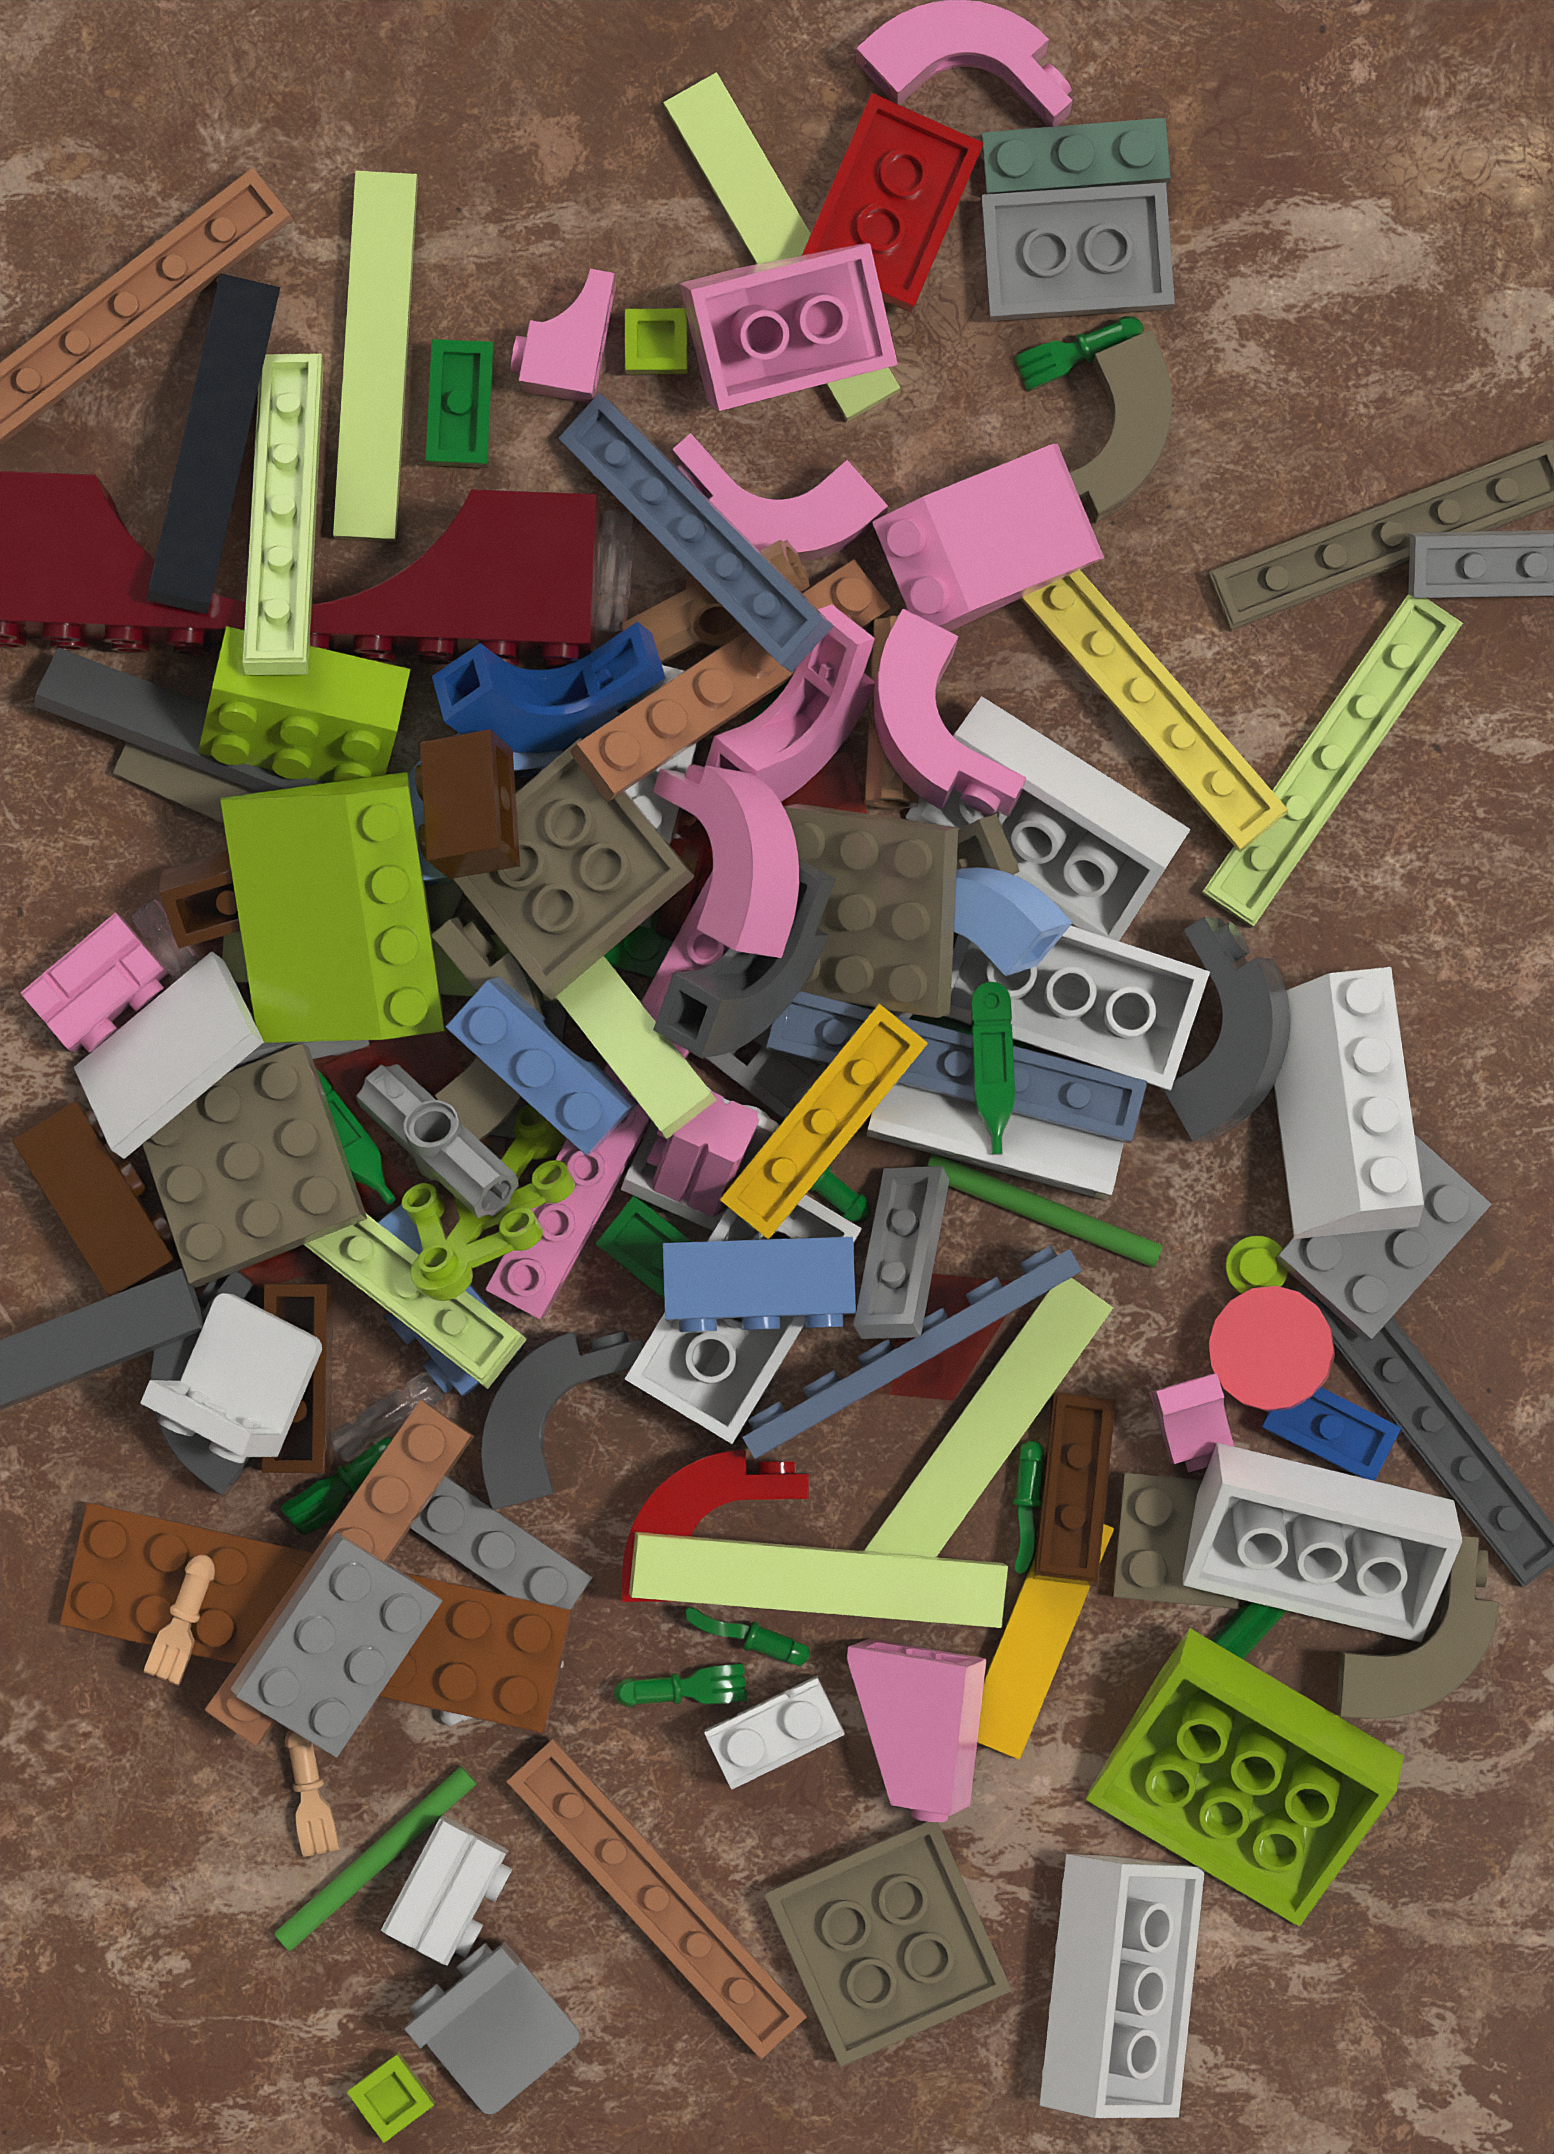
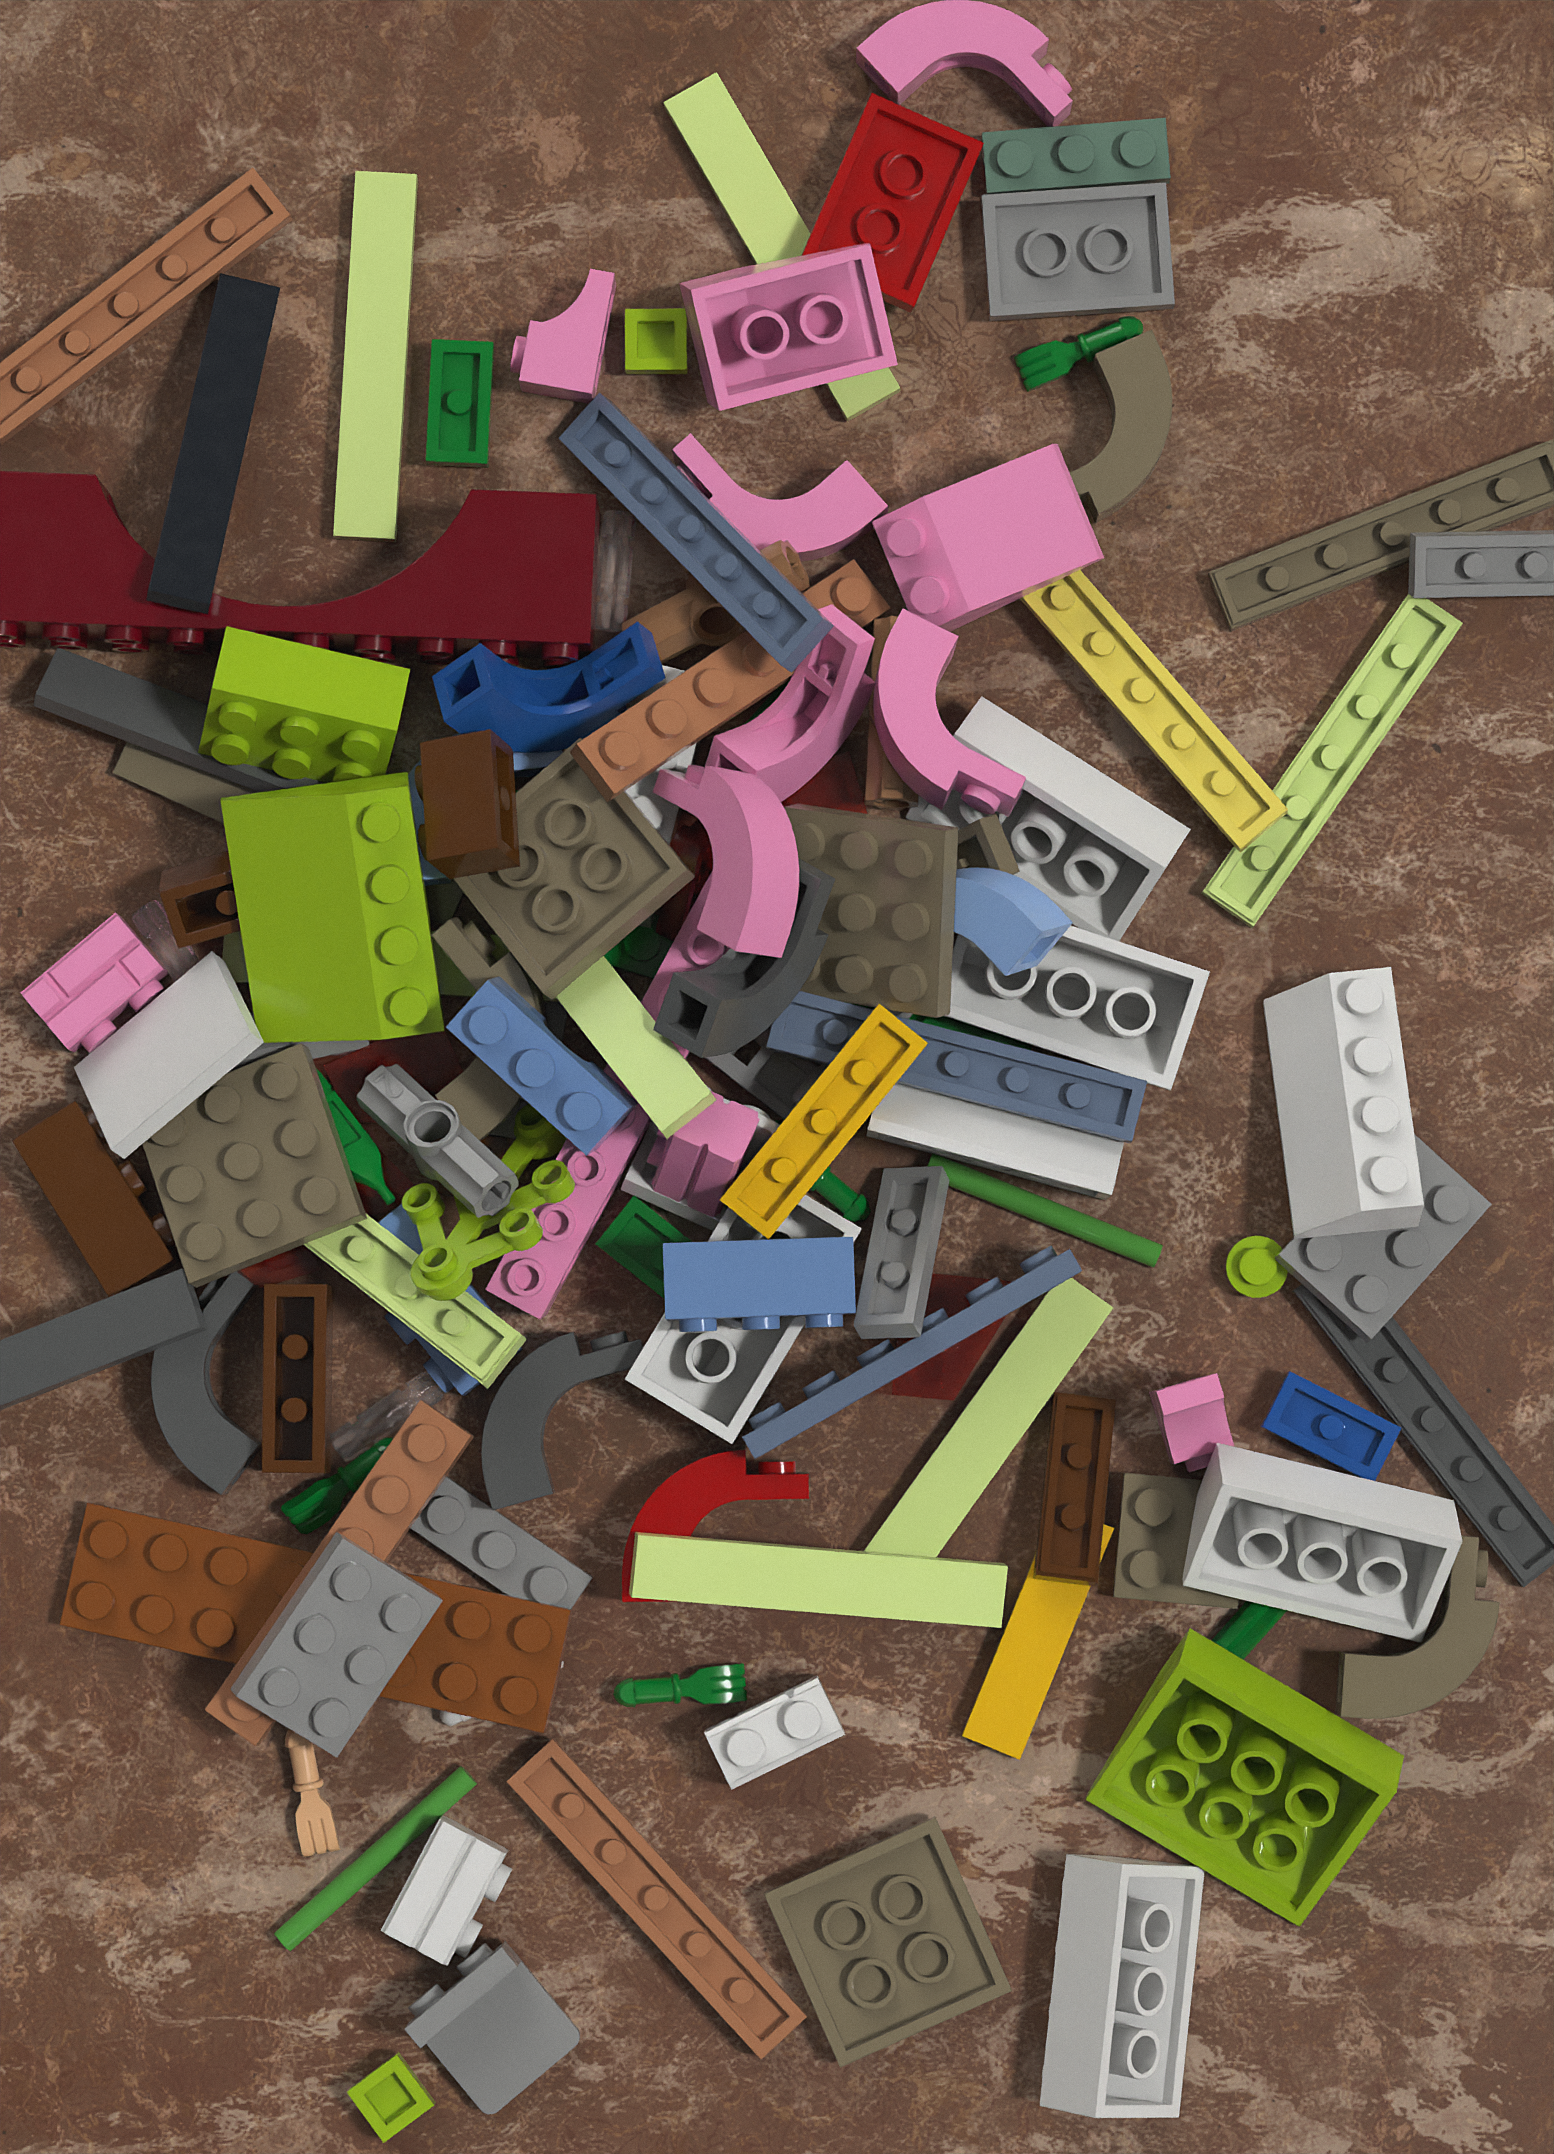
(175, 1641): light nougat piece -> none
(239, 1381): white bracket -> none
(283, 515): yellowish green tile -> none
(755, 1637): green piece -> none
(921, 1722): bright pink slope -> none
(993, 1059): green piece -> none
(1028, 1497): green piece -> none
(1251, 1037): dark grey arch -> none
(1271, 1348): coral tile -> none

